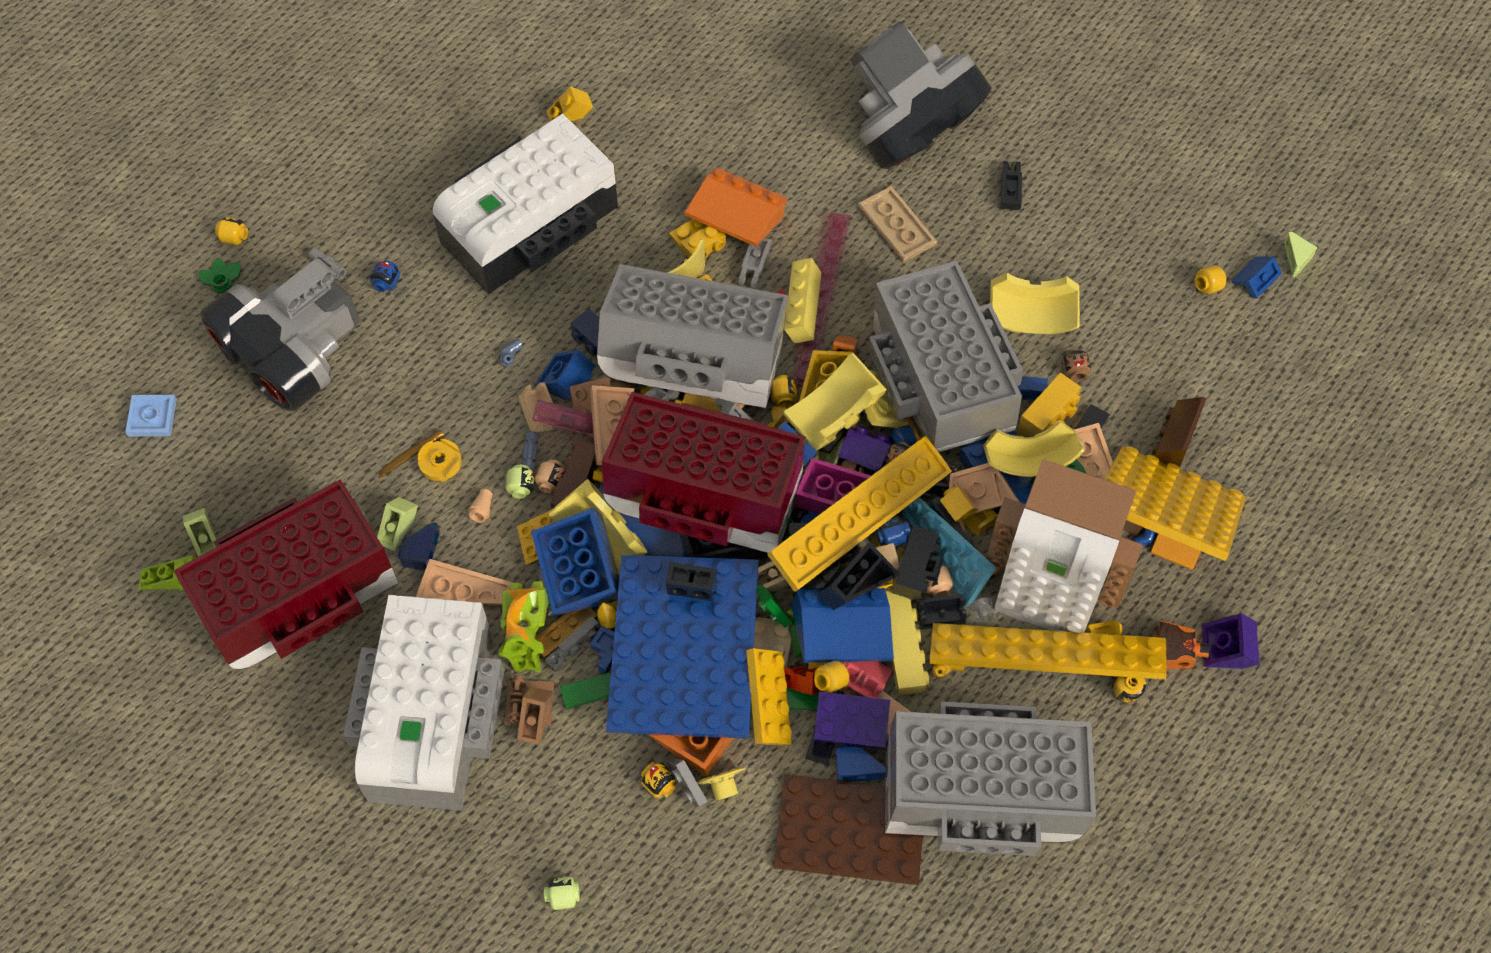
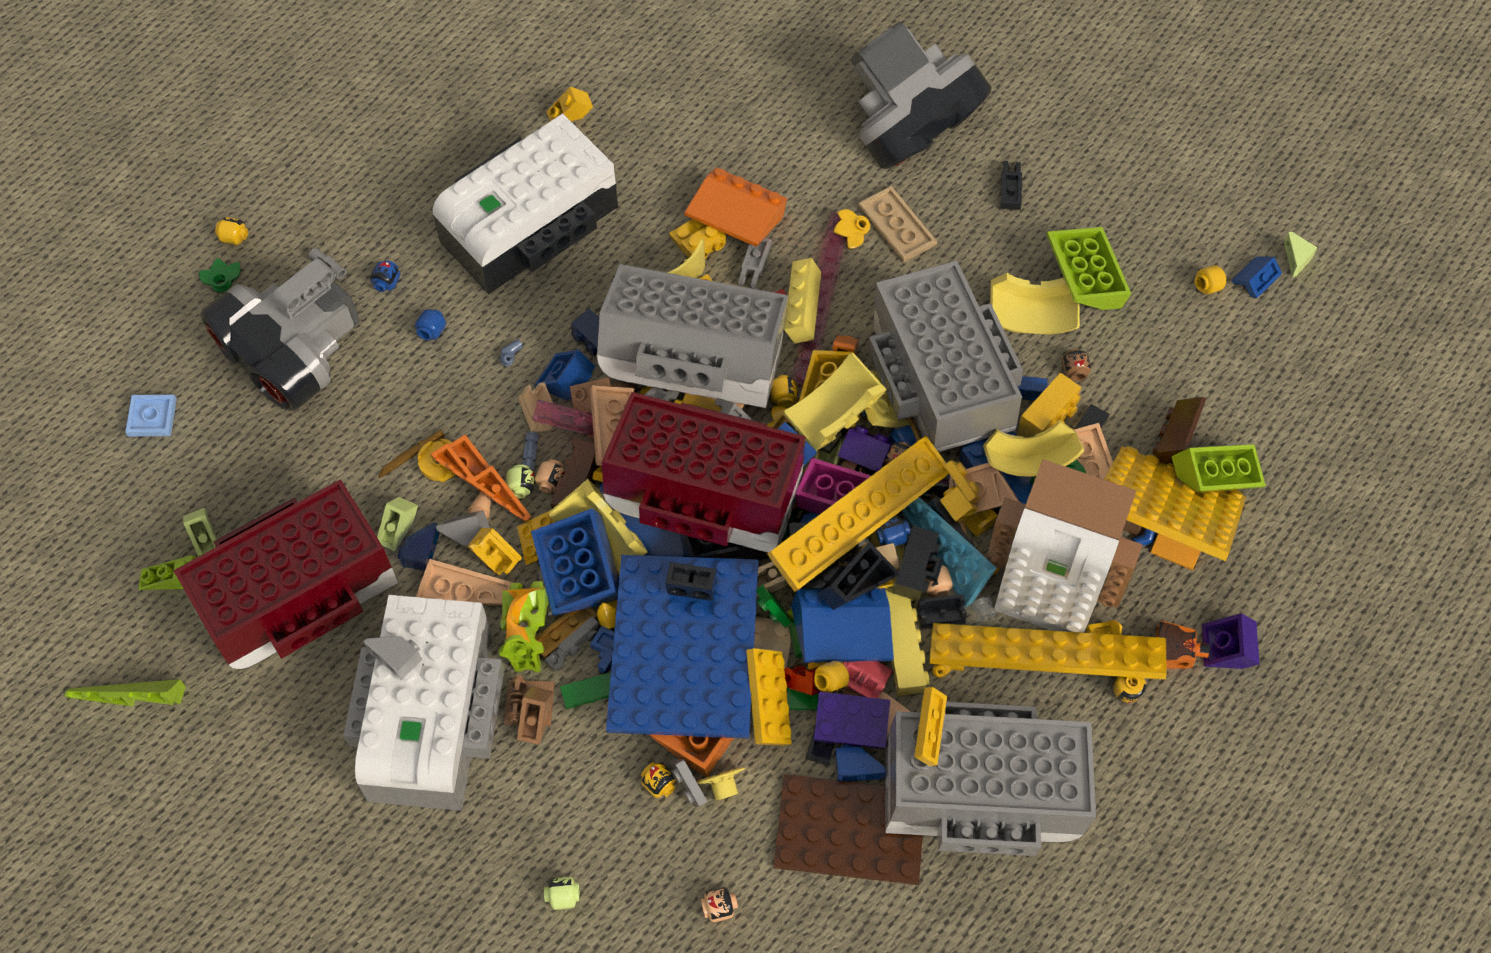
(125, 694): none -> lime wedge
(394, 653): none -> light grey slope
(430, 324): none -> blue head
(464, 527): none -> light grey slope
(466, 462): none -> orange wedge
(494, 551): none -> yellow hinge
(719, 904): none -> head
(850, 228): none -> yellow plate
(930, 726): none -> yellow plate
(959, 473): none -> yellow plate
(1090, 267): none -> lime slope
(1219, 468): none -> lime slope

